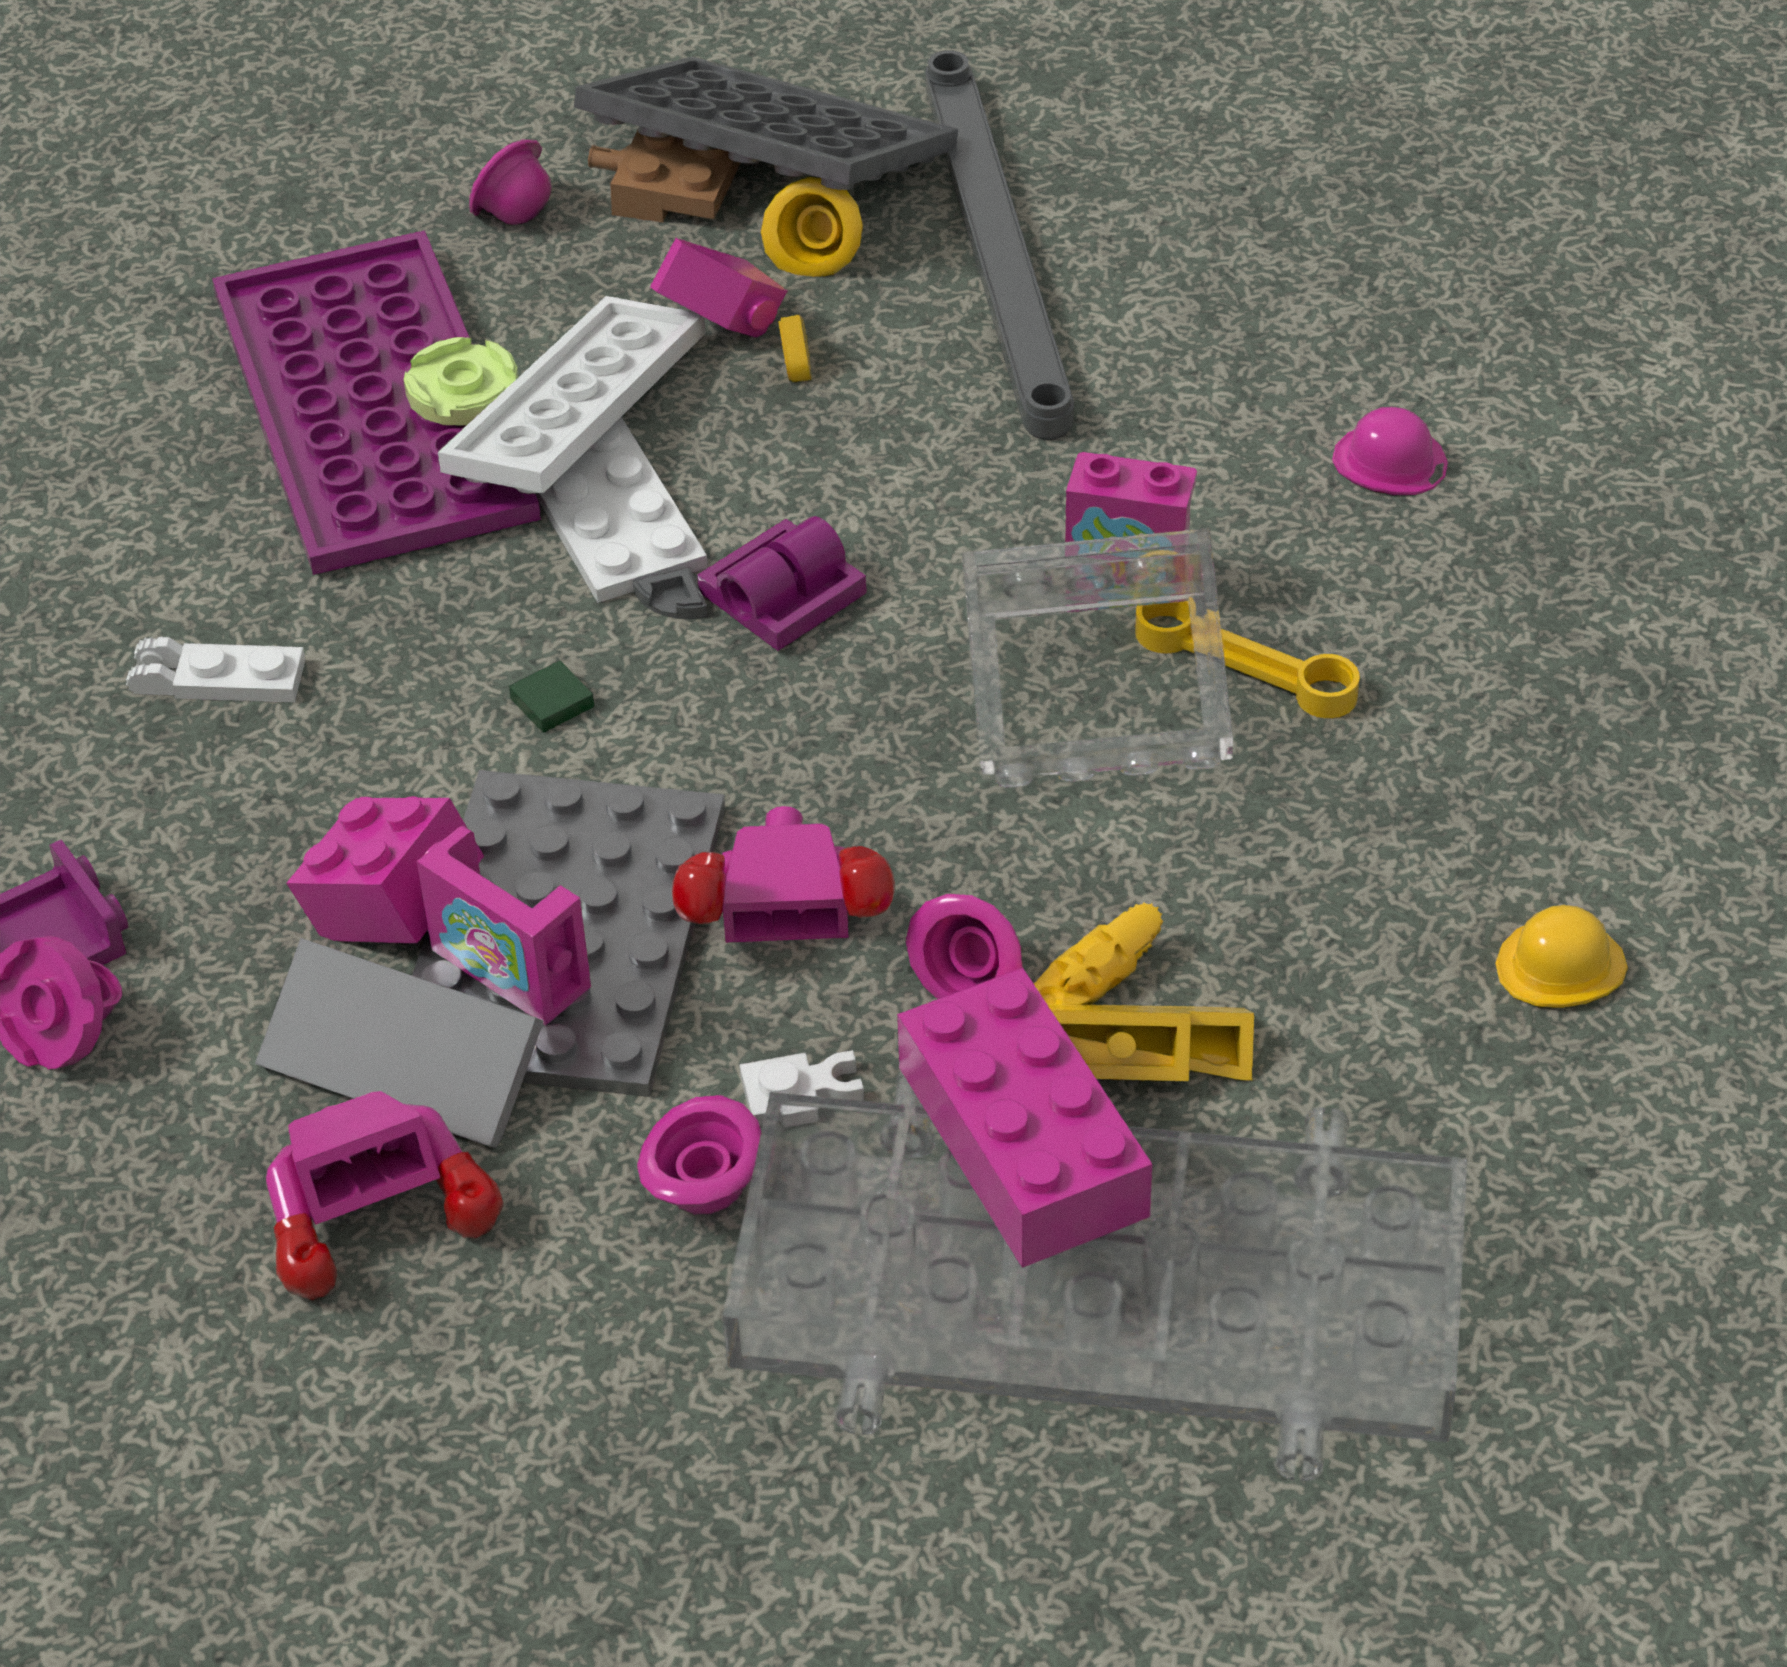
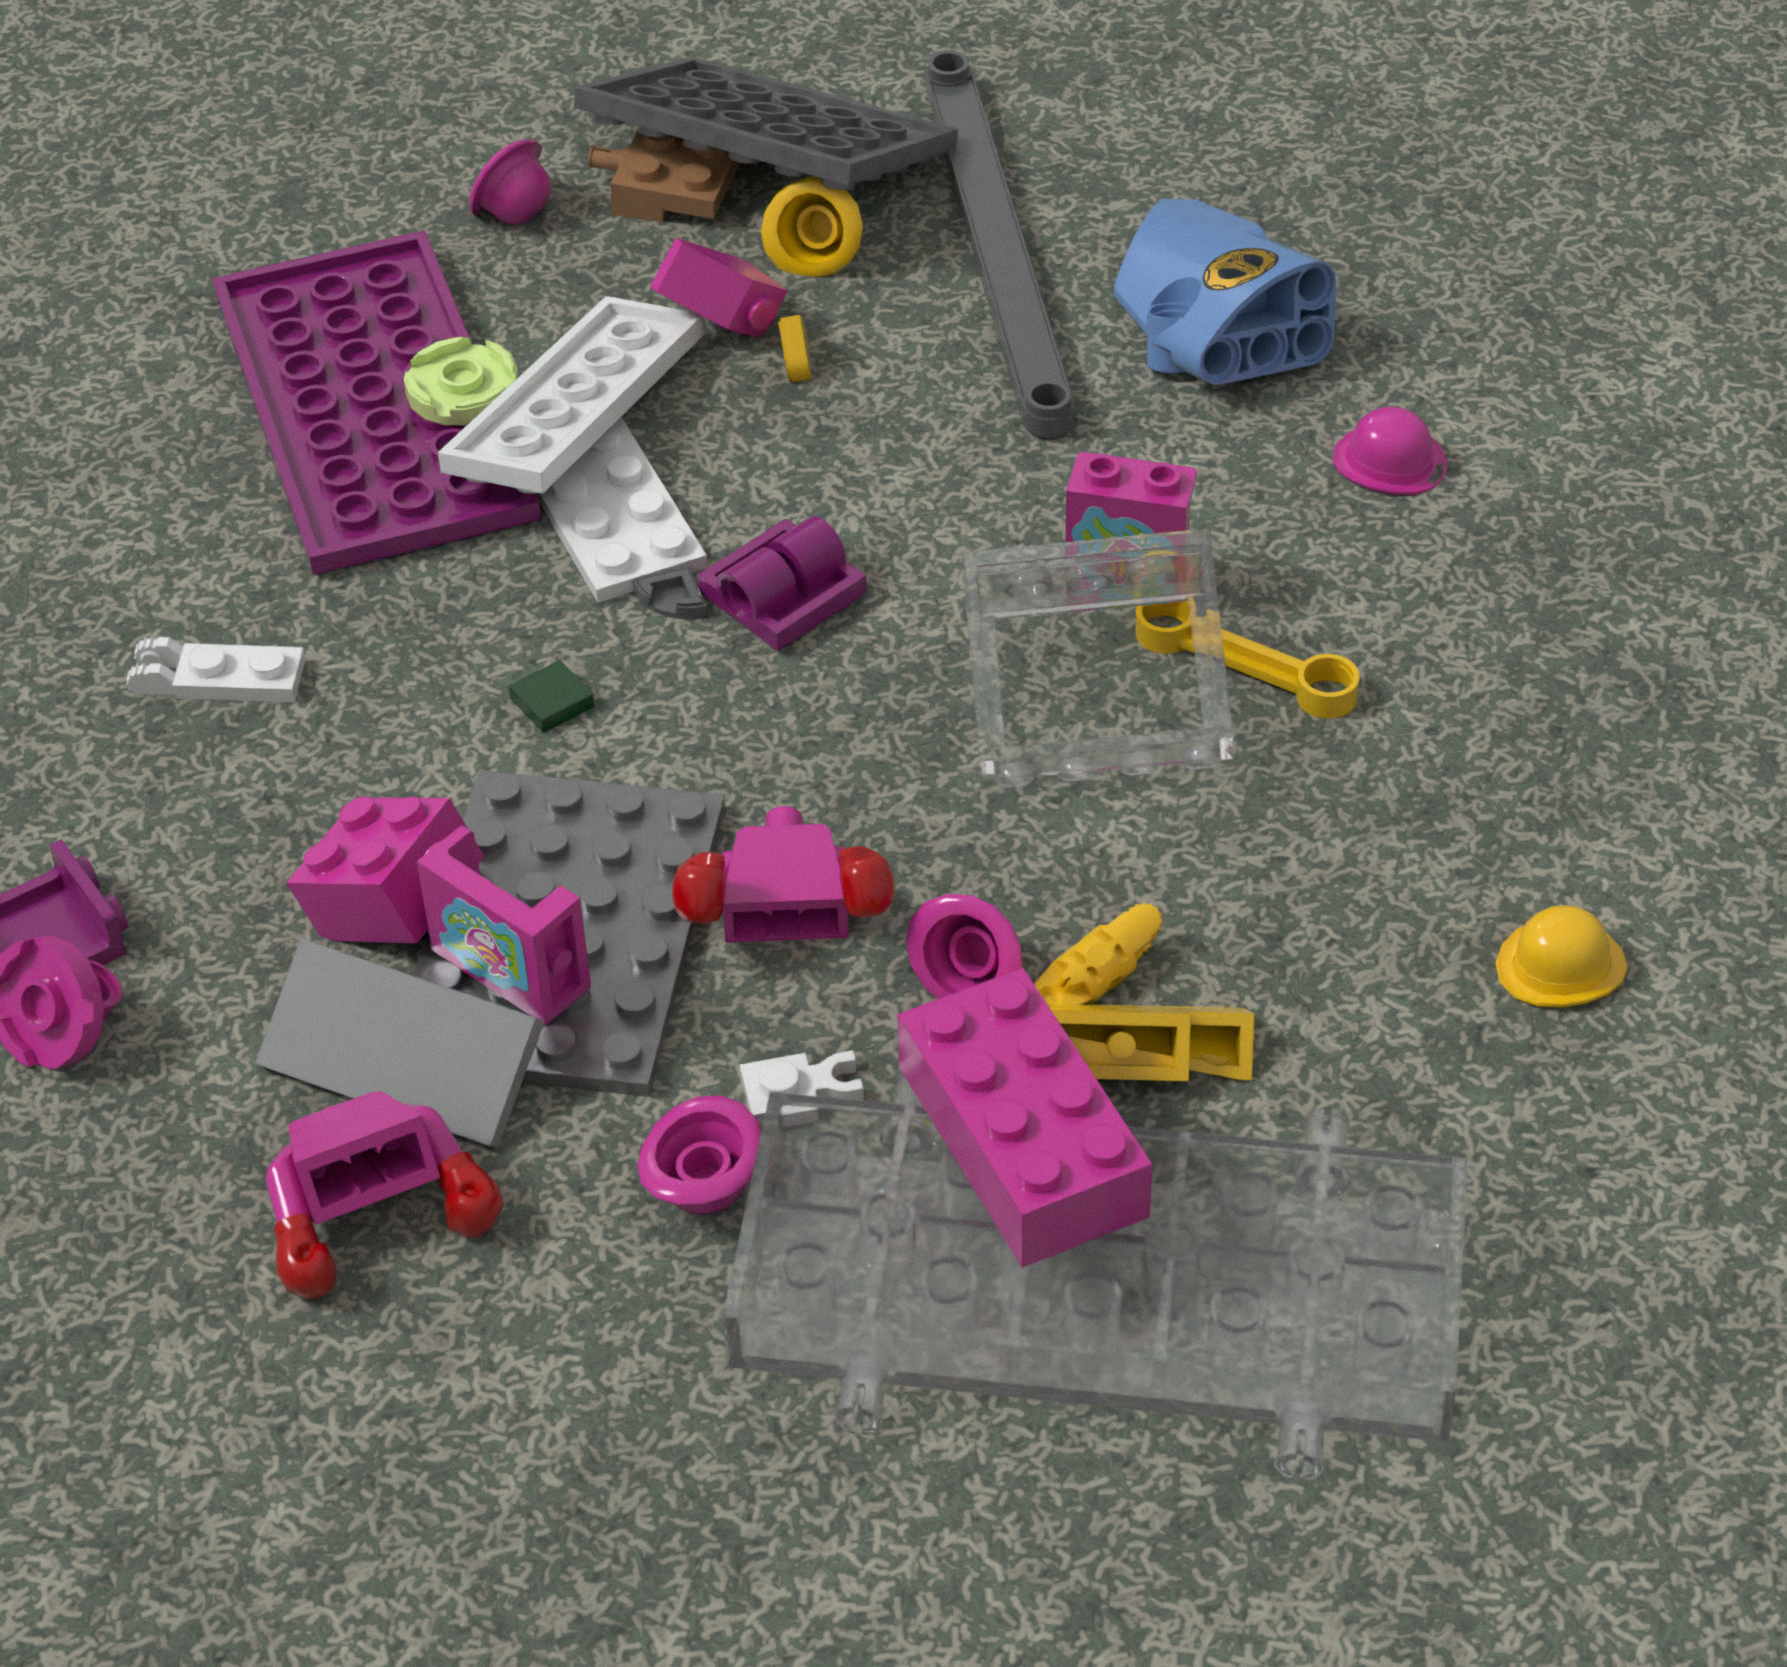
(1224, 295): none -> medium blue panel

